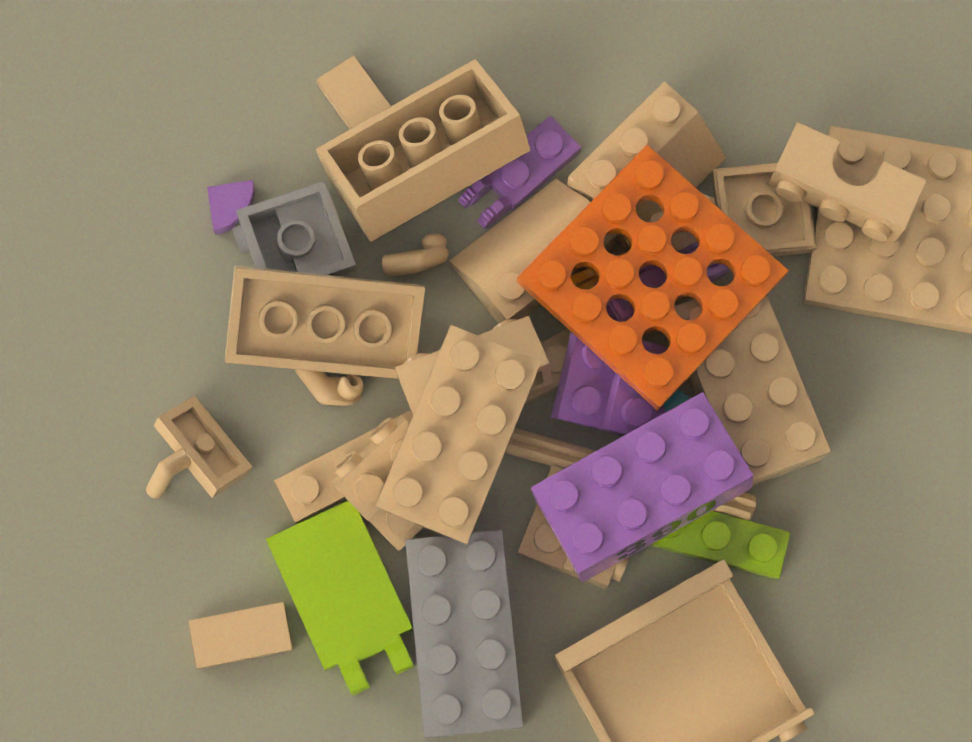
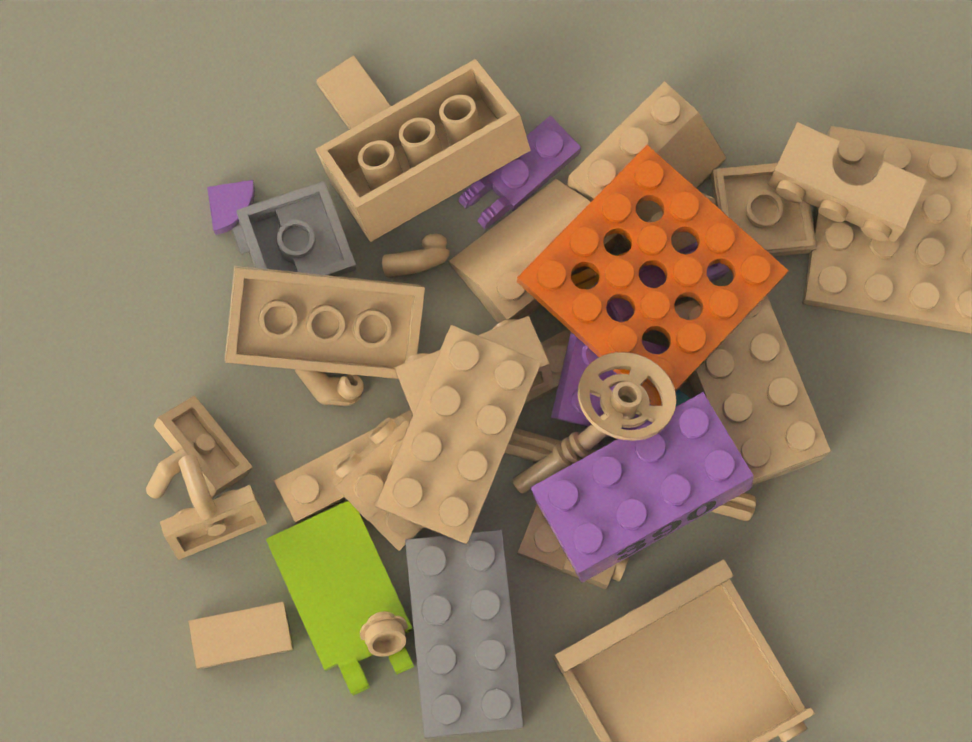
(210, 519): none -> tan plate
(384, 633): none -> tan plate
(619, 410): none -> tan dish
(736, 540): lime plate -> none

